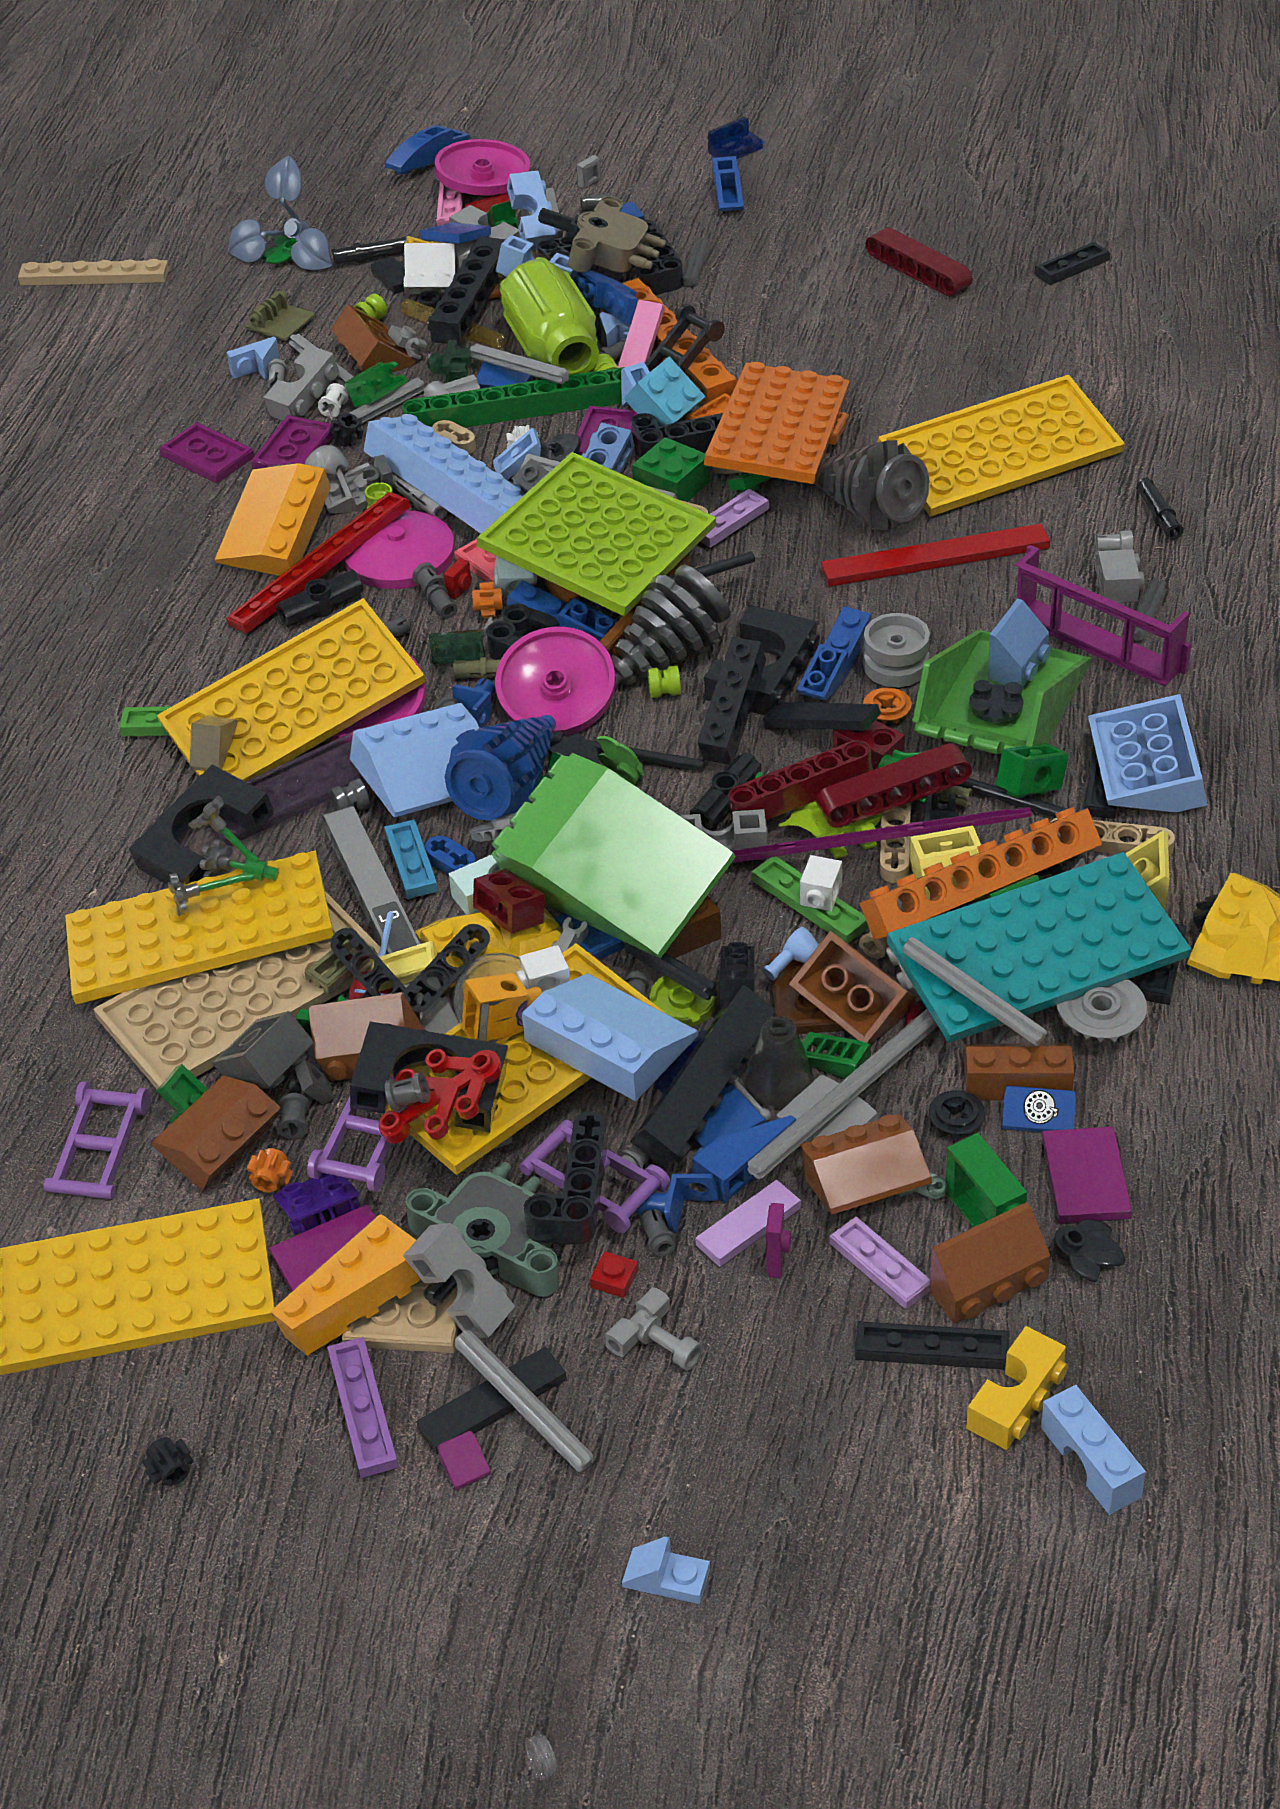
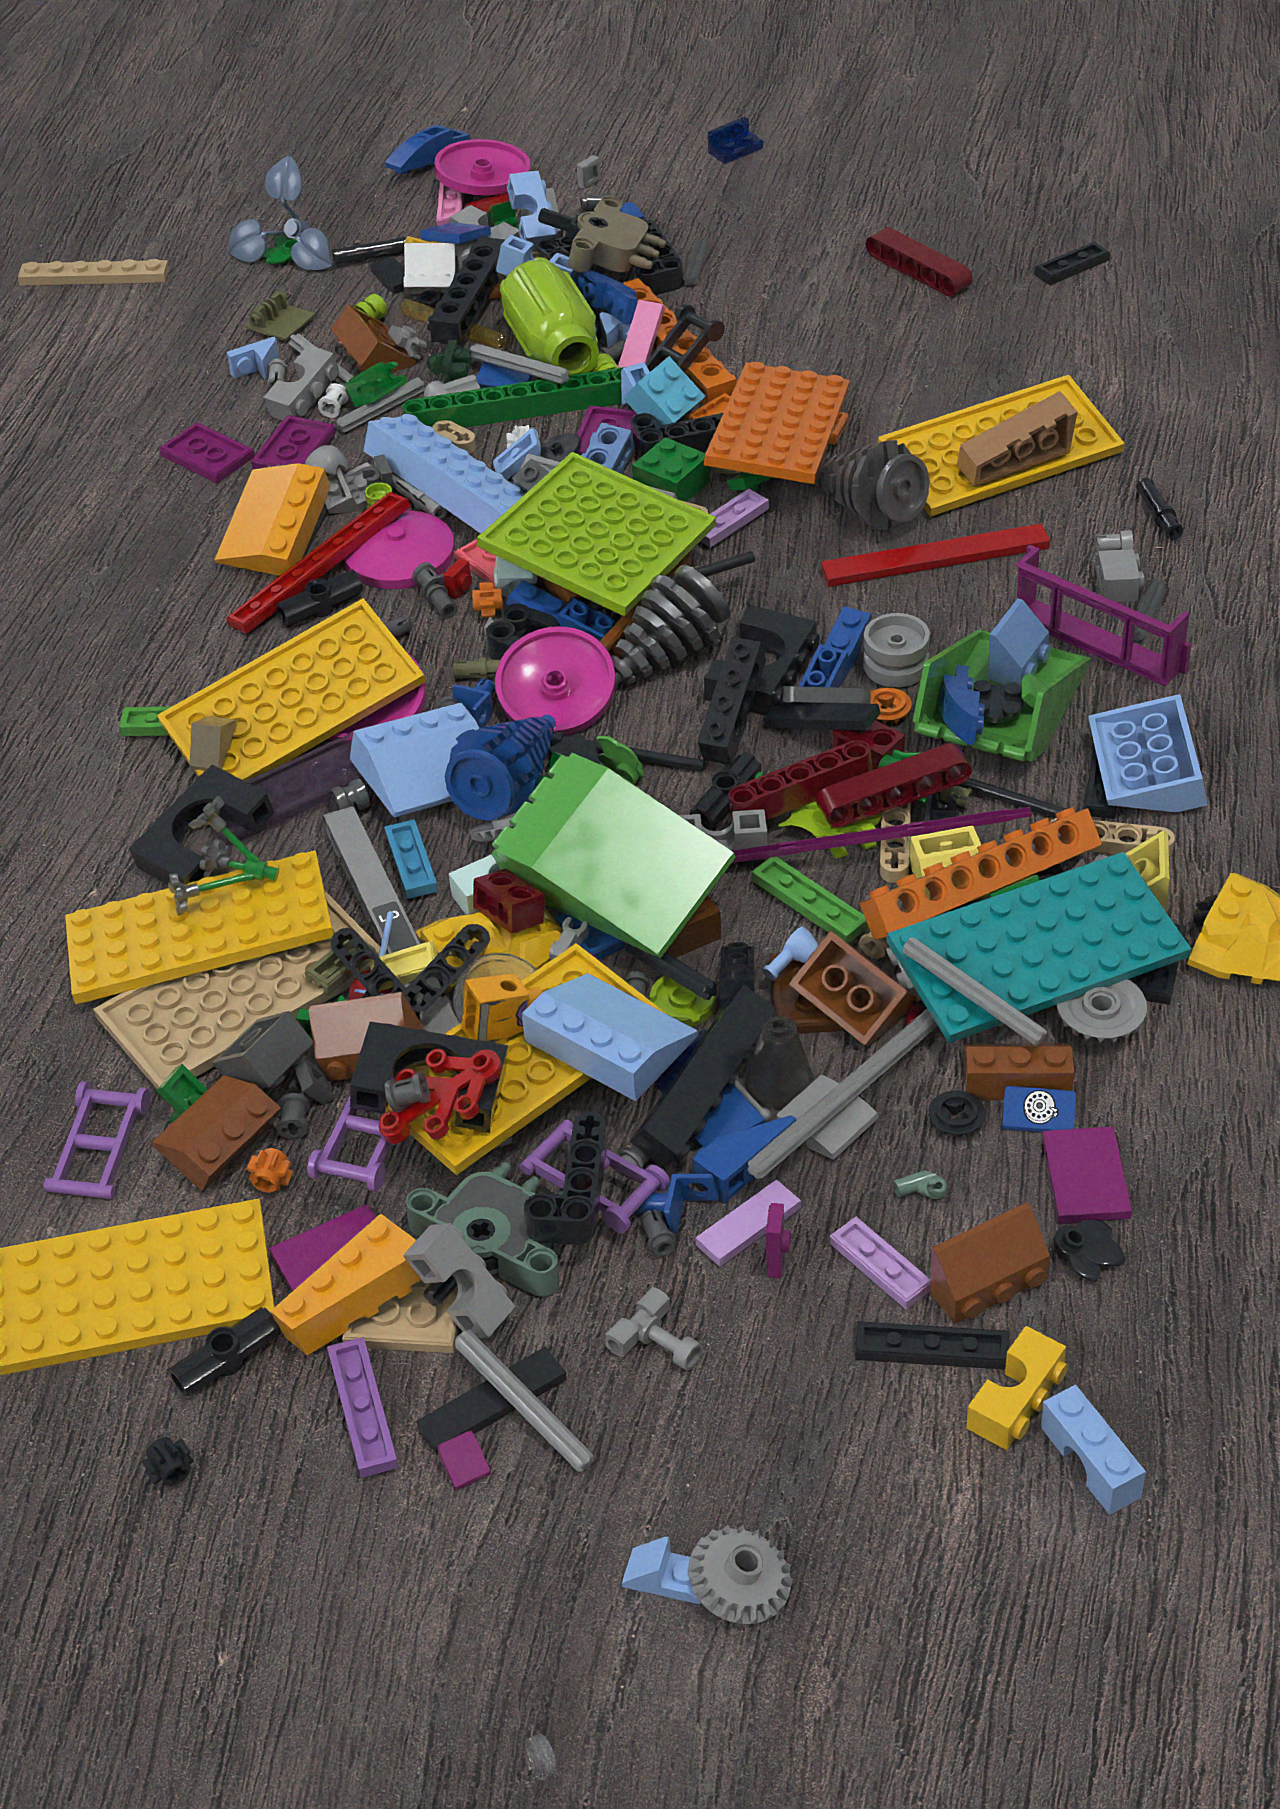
(224, 1351): none -> black piece
(313, 1196): dark purple hinge -> none
(346, 429): black gear -> none
(447, 860): blue beam -> none
(457, 646): clear green hips -> none
(543, 969): white brick -> none
(614, 1274): red plate -> none
(664, 681): lime wheel -> none
(727, 183): blue slope -> none
(735, 1593): none -> light grey gear
(821, 883): white brick -> none
(826, 695): none -> dark grey beam
(855, 1051): green slope -> none
(864, 1163): slope -> none
(961, 705): none -> blue slope
(980, 1181): green window -> none
(1020, 441): none -> medium nougat wedge
(1030, 688): none -> bright green tile
(1032, 769): green brick -> none

